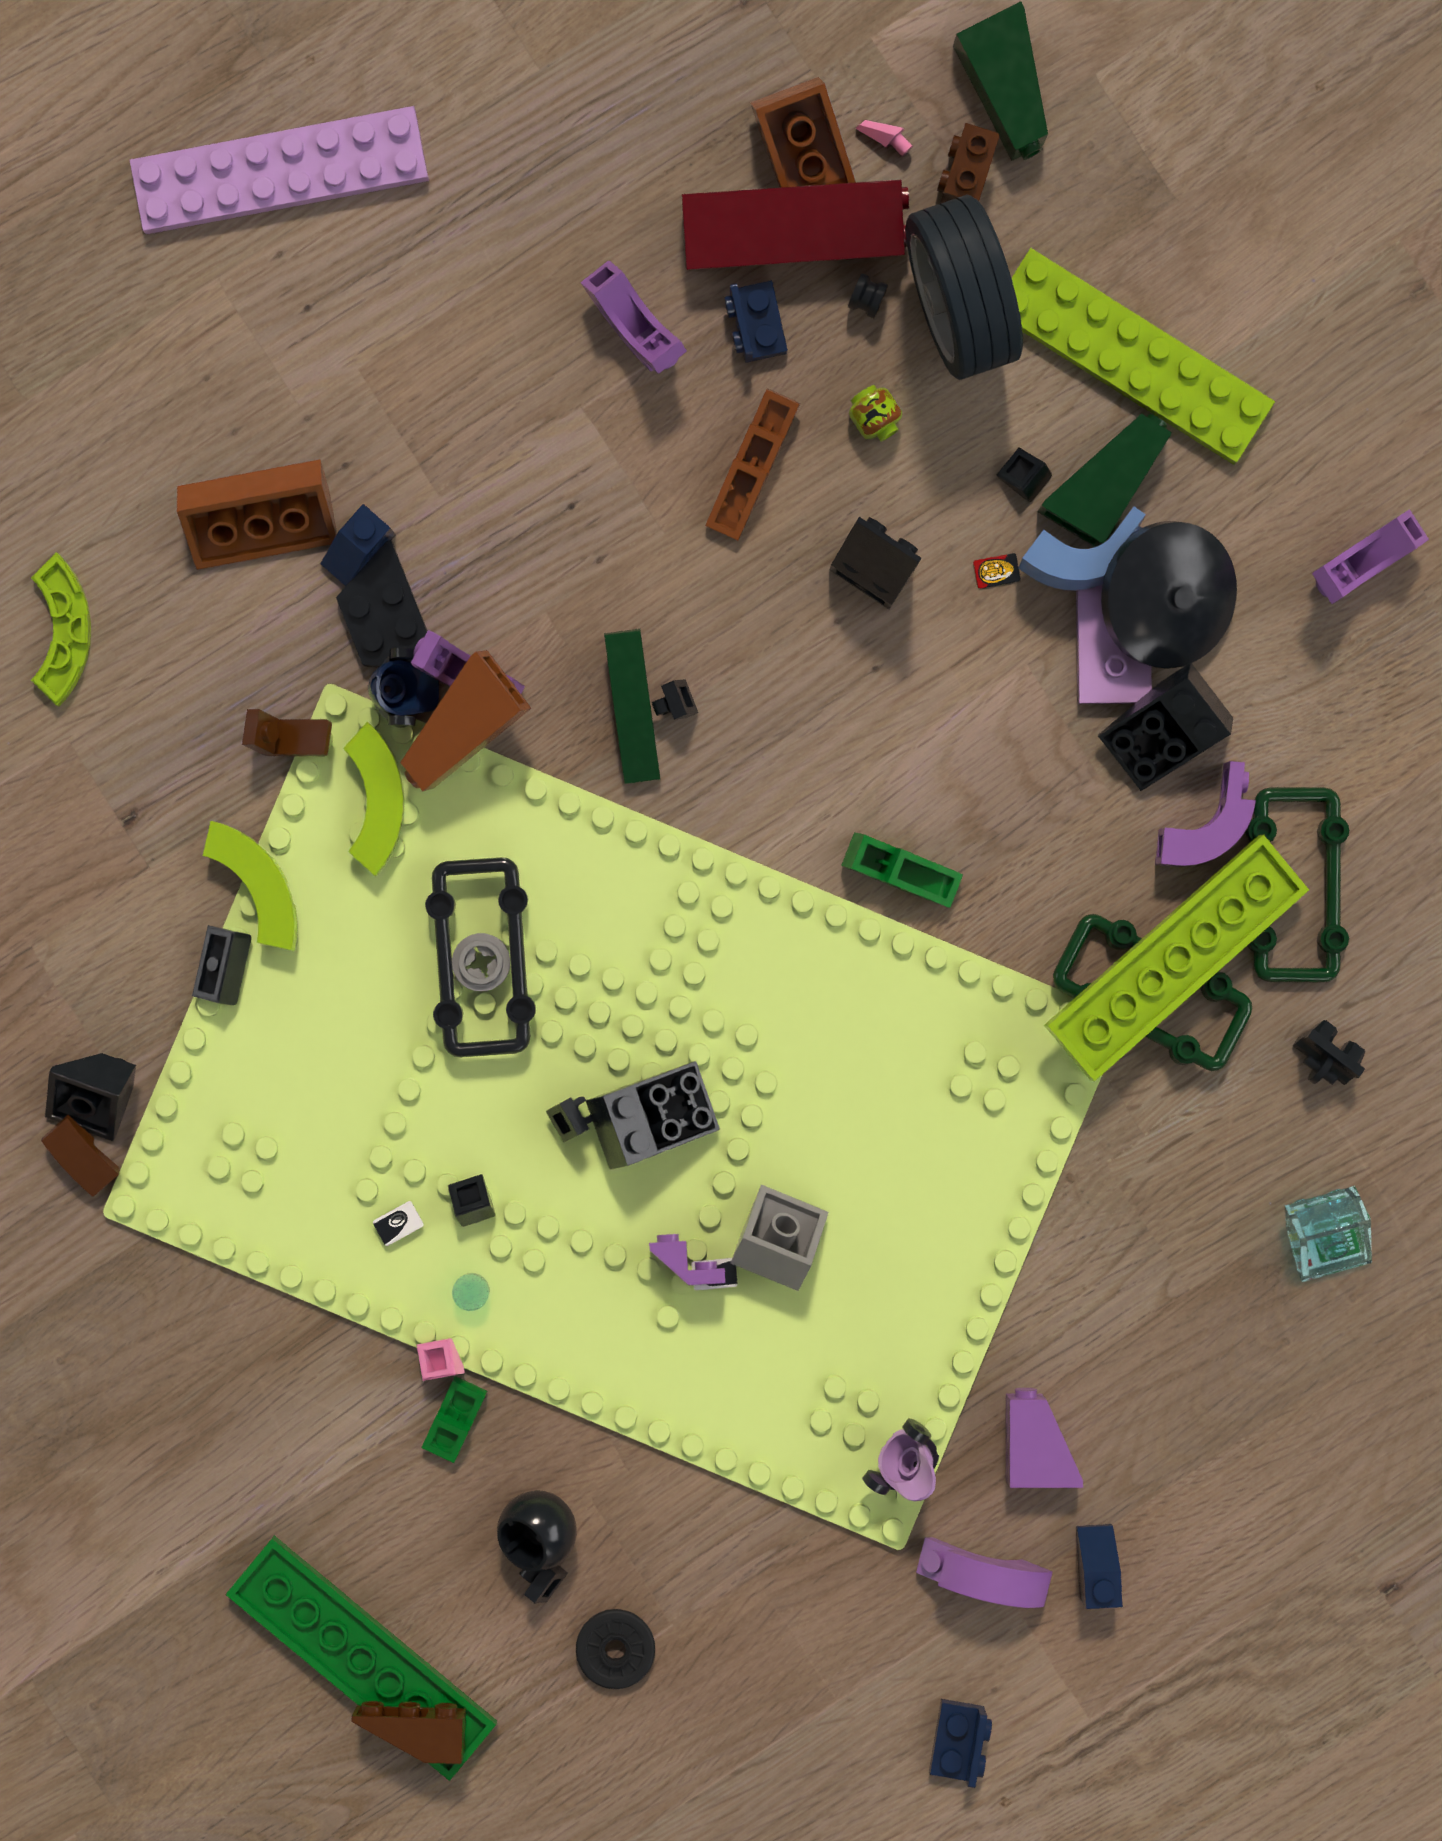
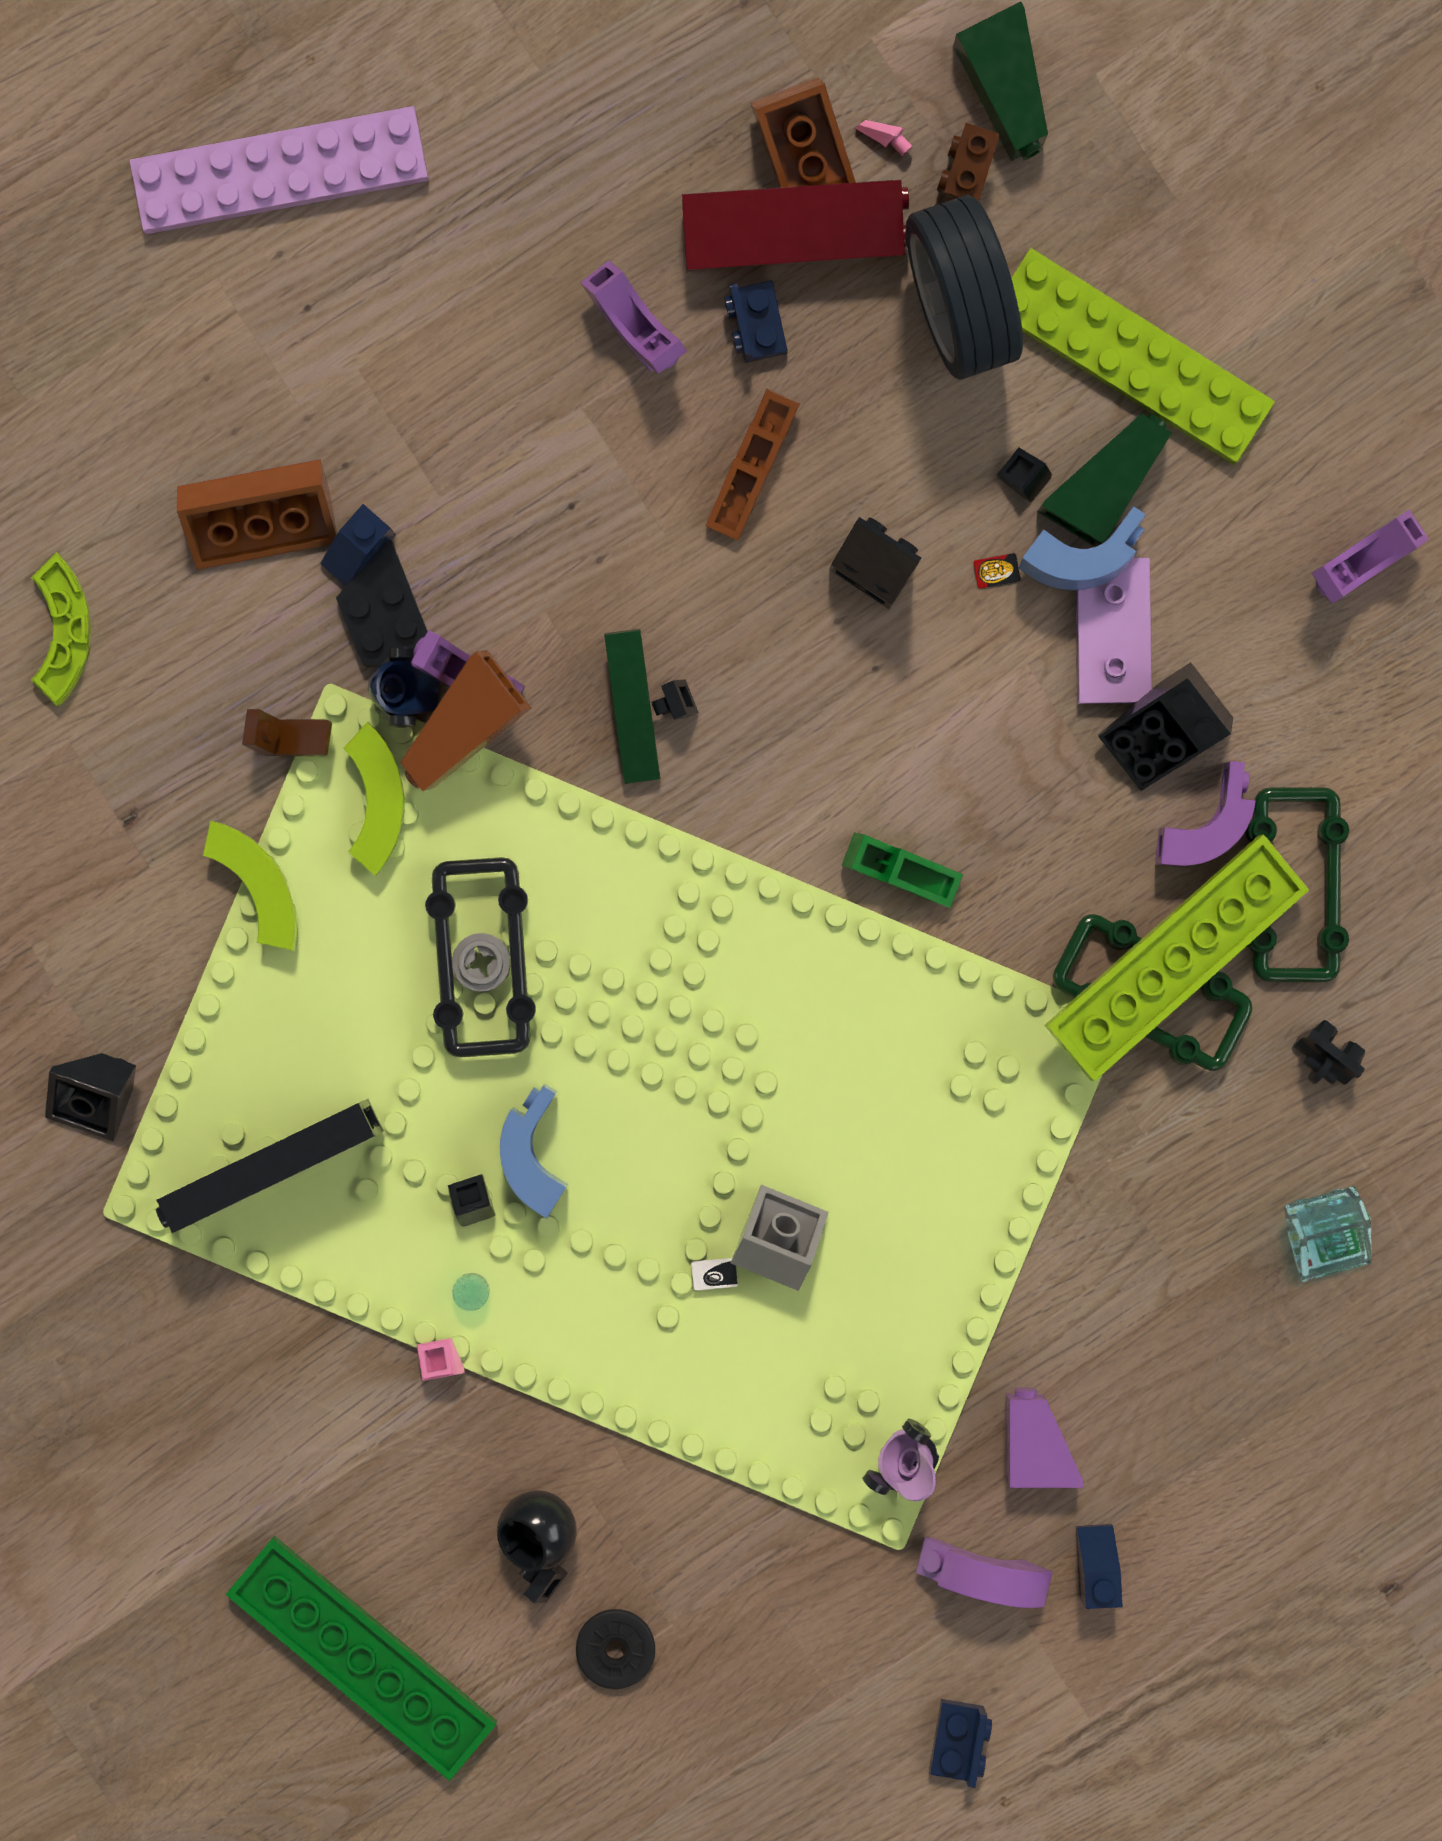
(79, 1157): reddish brown slope -> none
(222, 965): black slope -> none
(268, 1166): none -> black brick
(398, 1223): sticker -> none
(422, 1732): reddish brown slope -> none
(454, 1419): green slope -> none
(521, 1168): none -> medium blue arch
(568, 1118): black tile -> none
(652, 1115): slope -> none
(674, 1255): medium lavender slope -> none
(867, 295): black wheel -> none
(875, 413): head -> none
(1169, 594): black dish -> none

